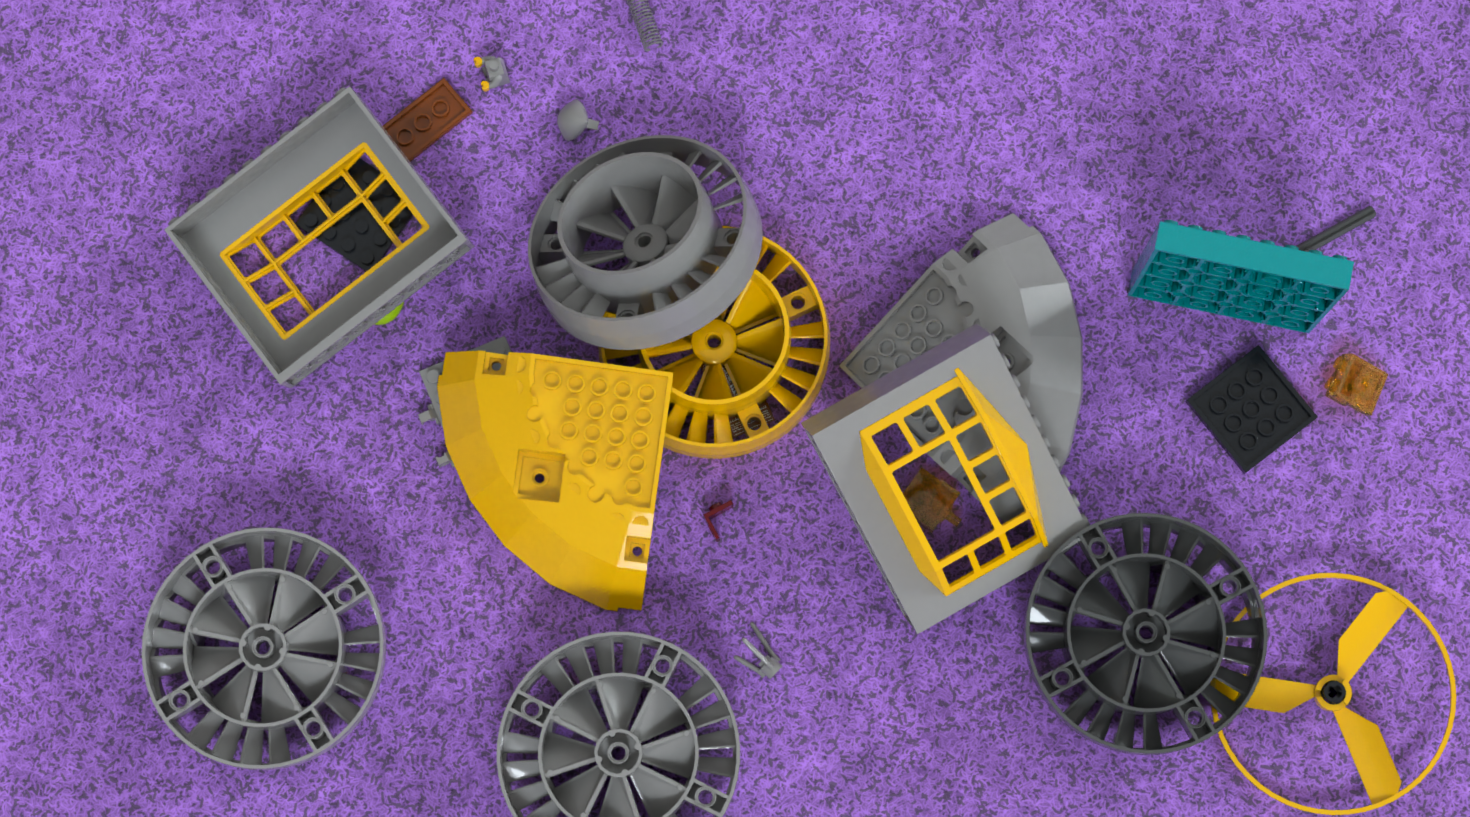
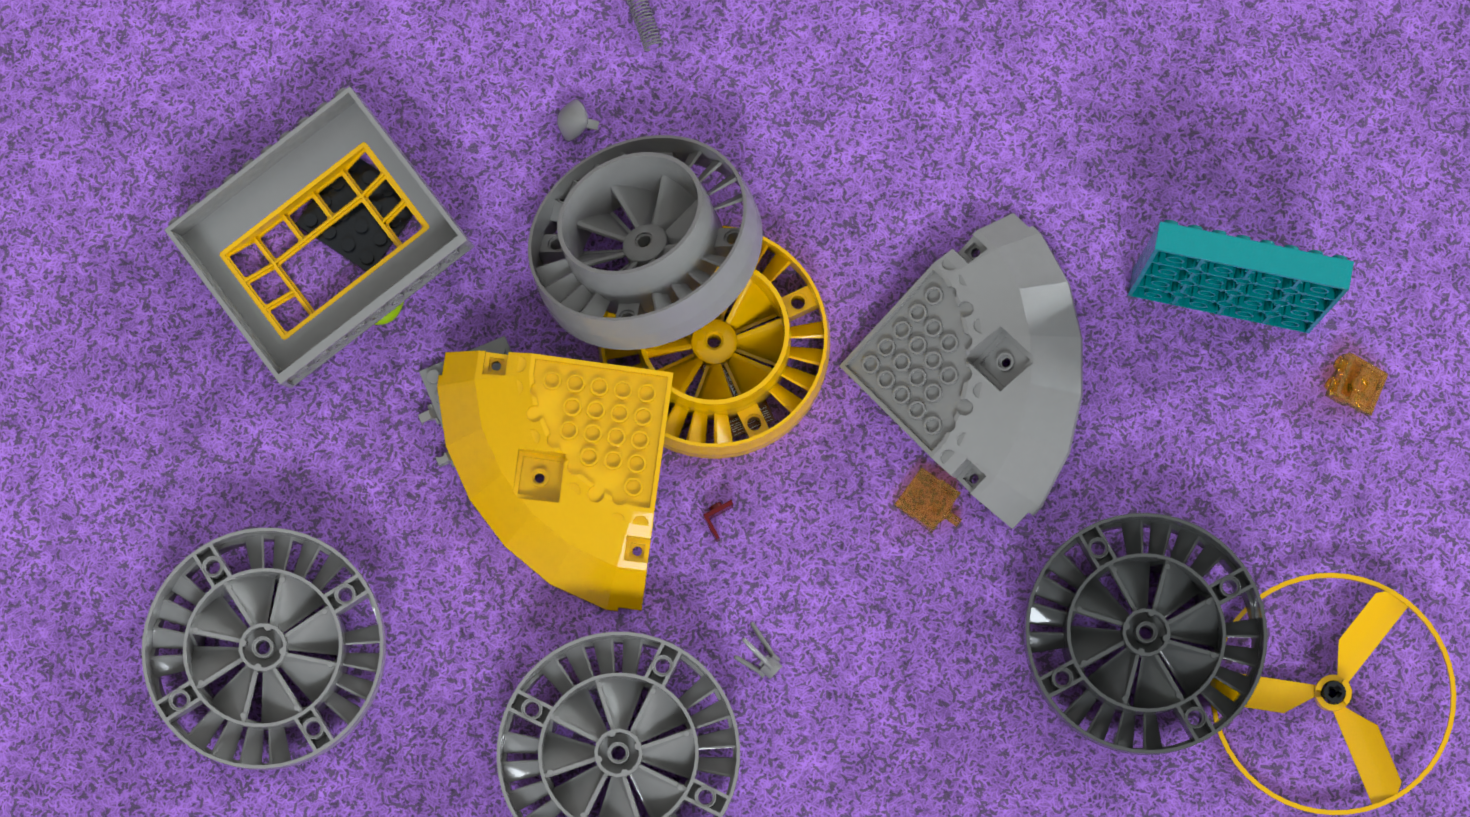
(427, 119): dark orange tile -> none
(494, 69): light grey piece -> none
(879, 508): light grey panel -> none
(1251, 409): black plate -> none
(1338, 229): dark grey axle -> none

